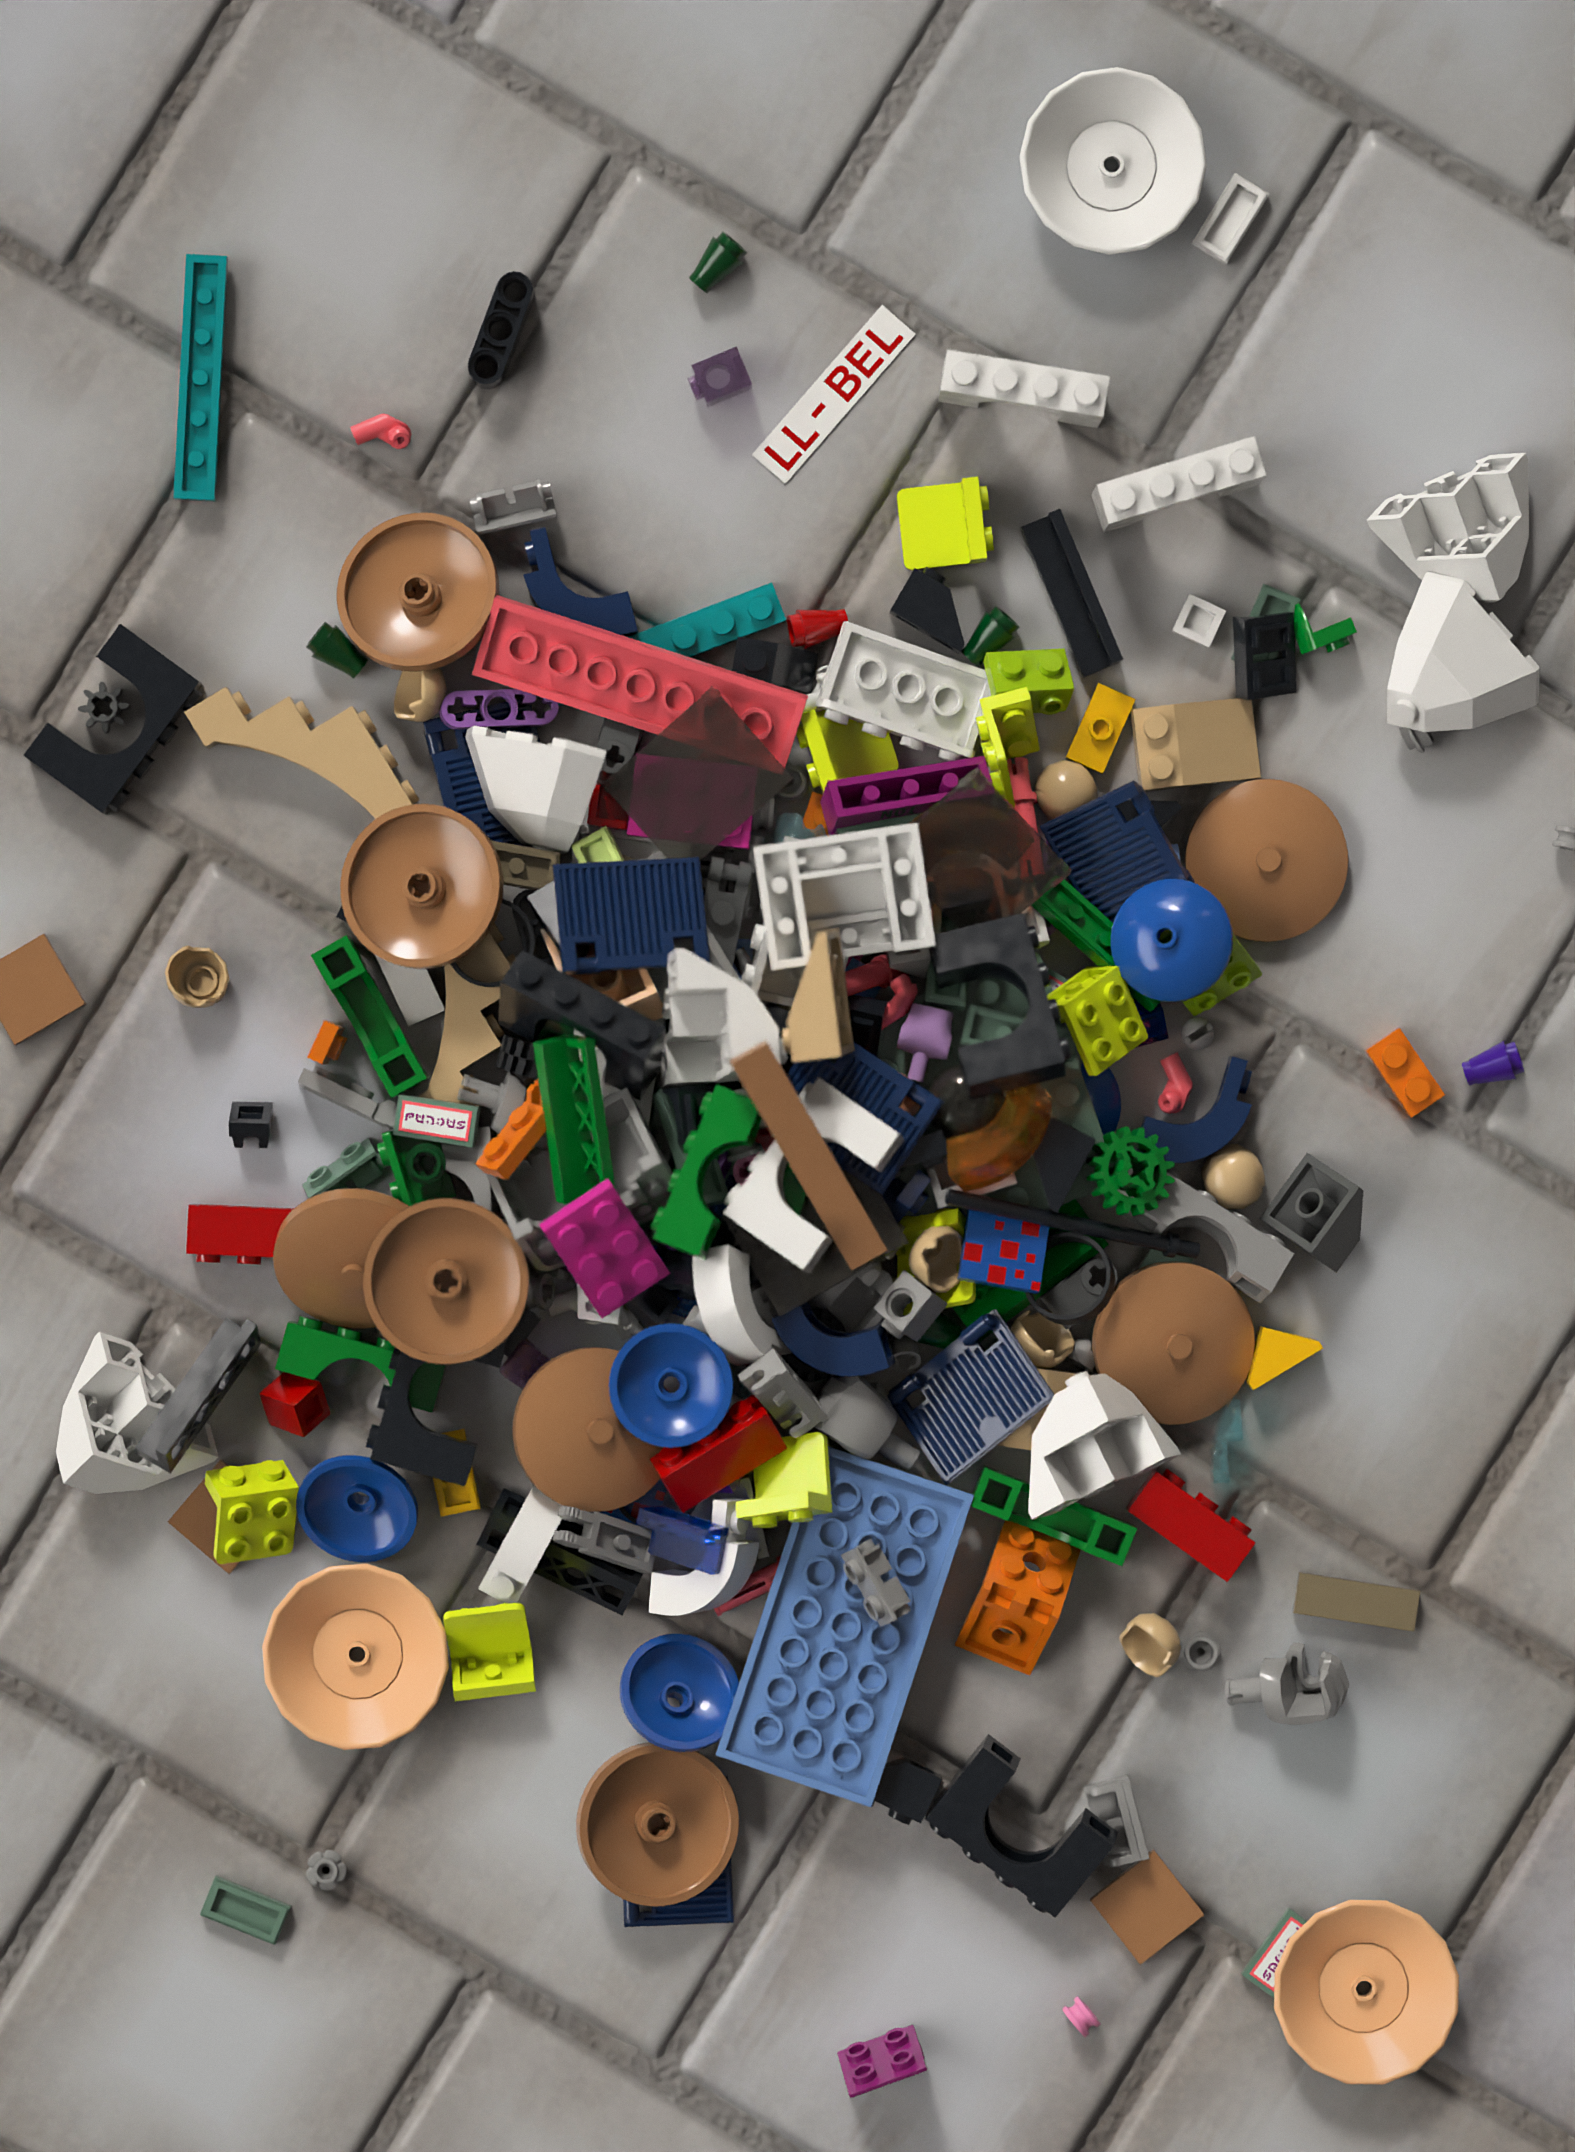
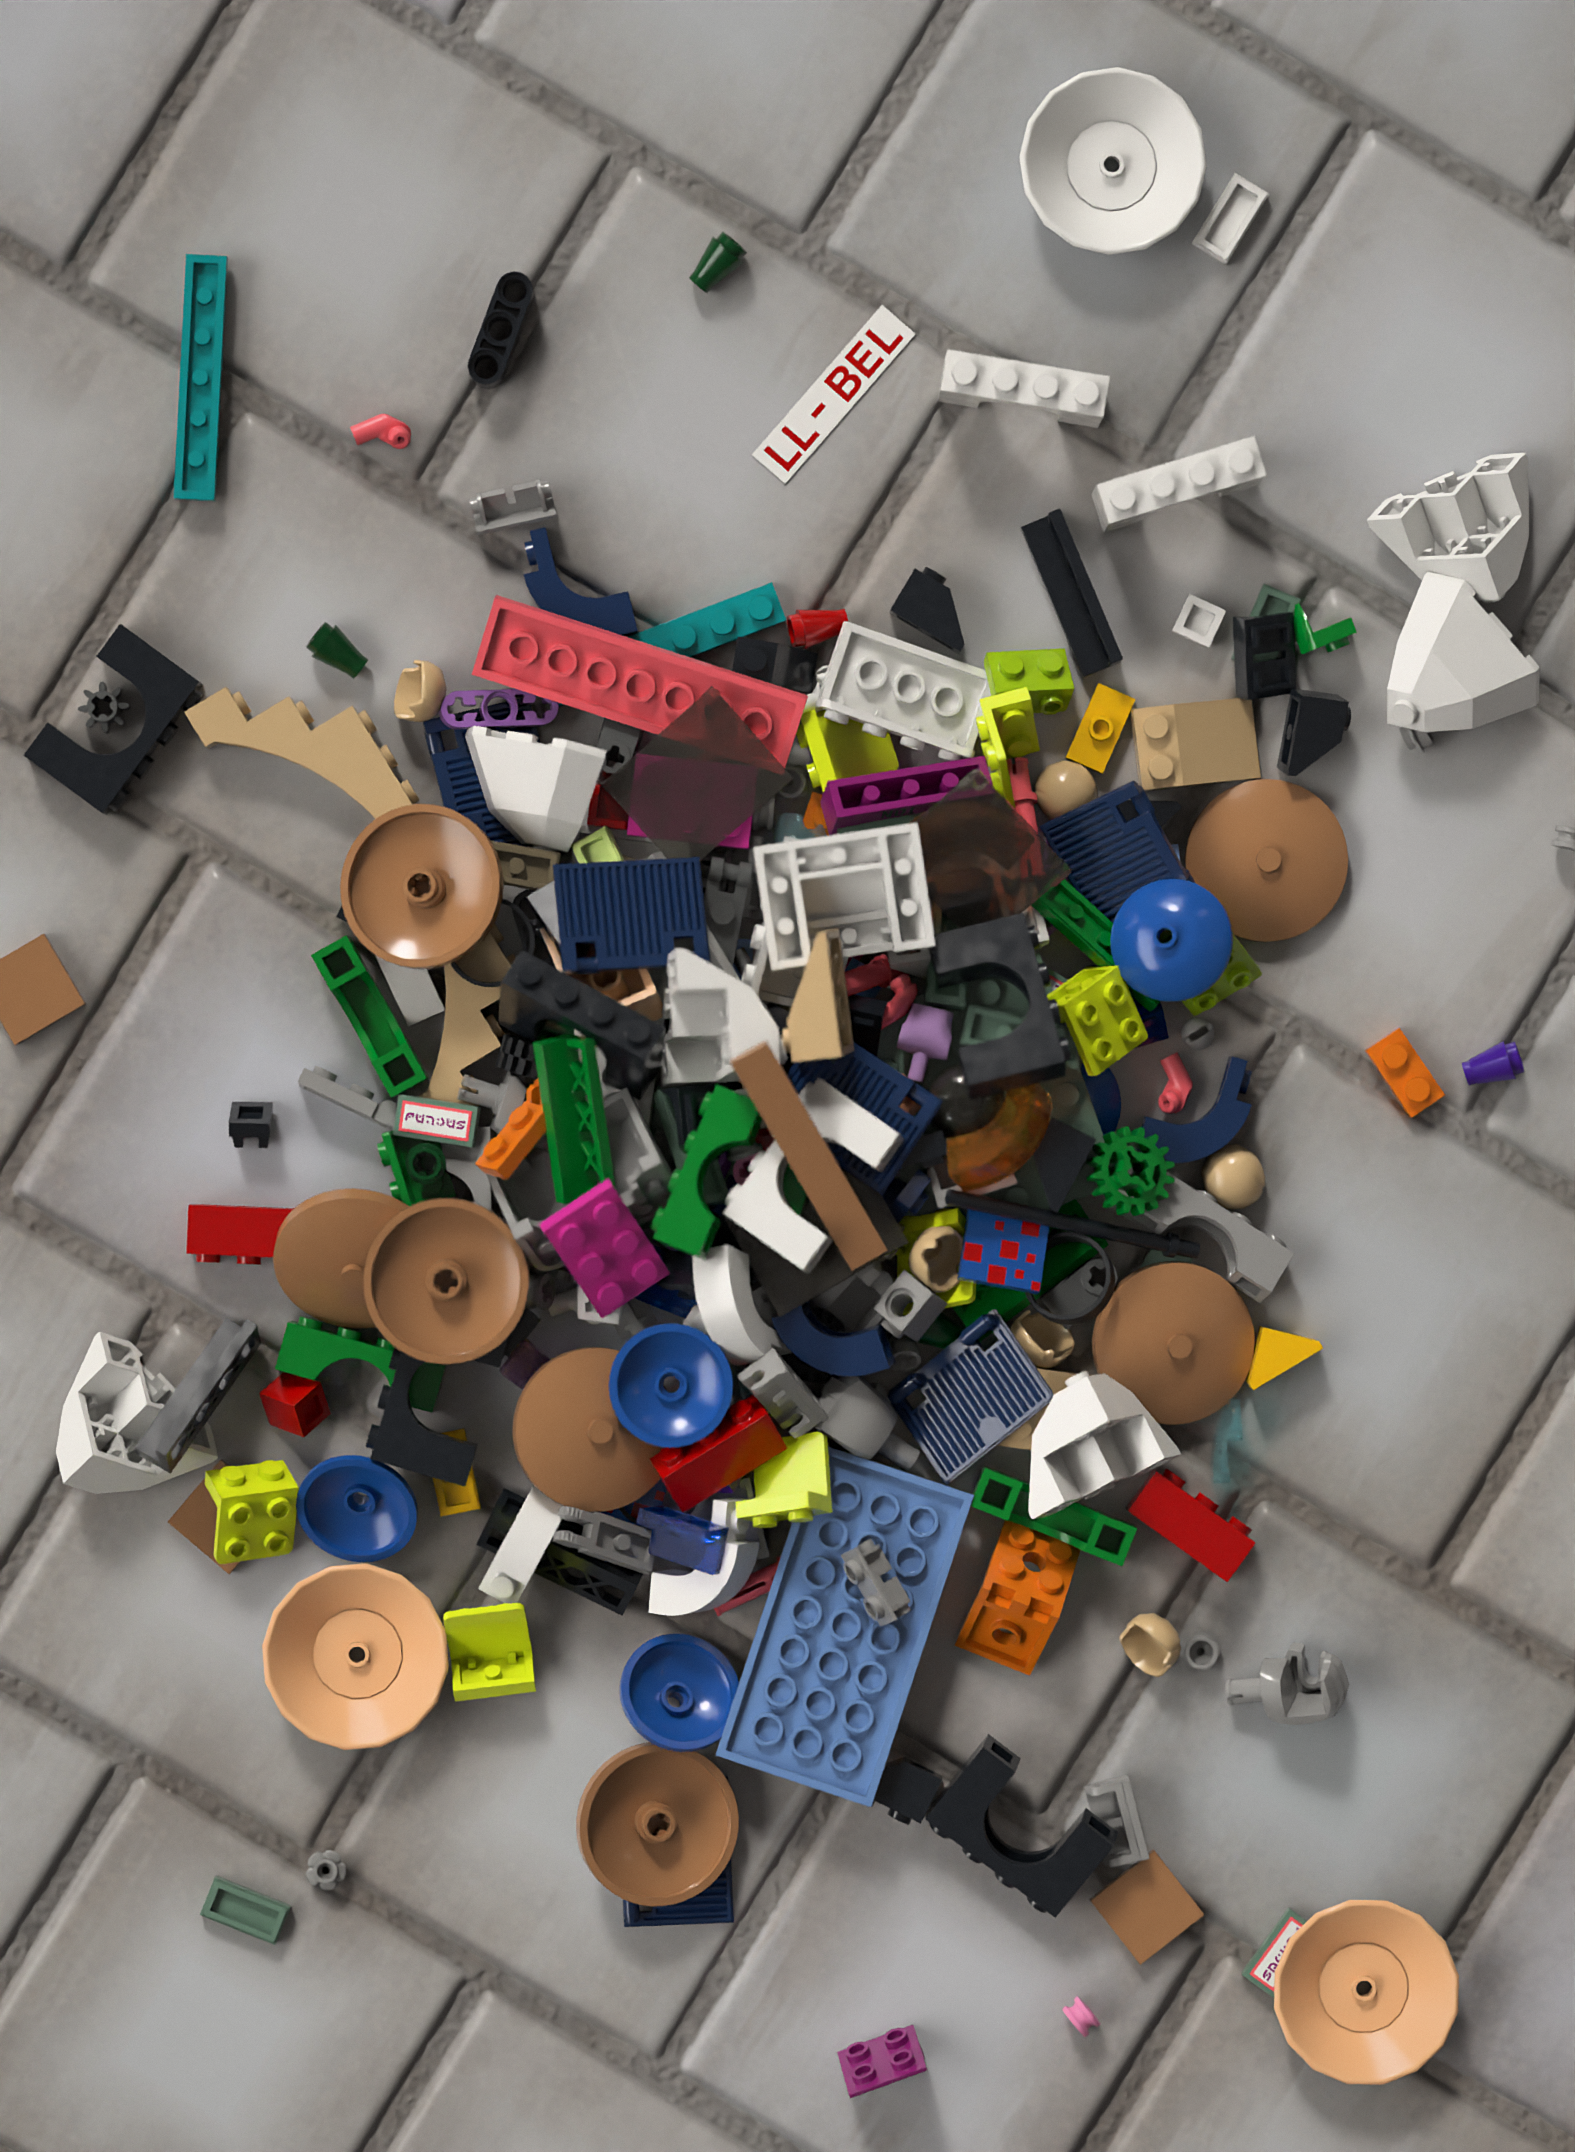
(197, 976): tan hair -> none
(328, 1043): orange plate -> none
(356, 1162): sand green hinge -> none
(417, 591): medium nougat dish -> none
(652, 1306): black tile -> none
(730, 362): clear purple brick -> none
(944, 524): neon yellow bracket -> none
(991, 635): dark green cone -> none
(1082, 1355): light grey hinge -> none
(1311, 728): none -> black slope
(1318, 1212): dark grey slope -> none
(1356, 1601): dark tan tile -> none

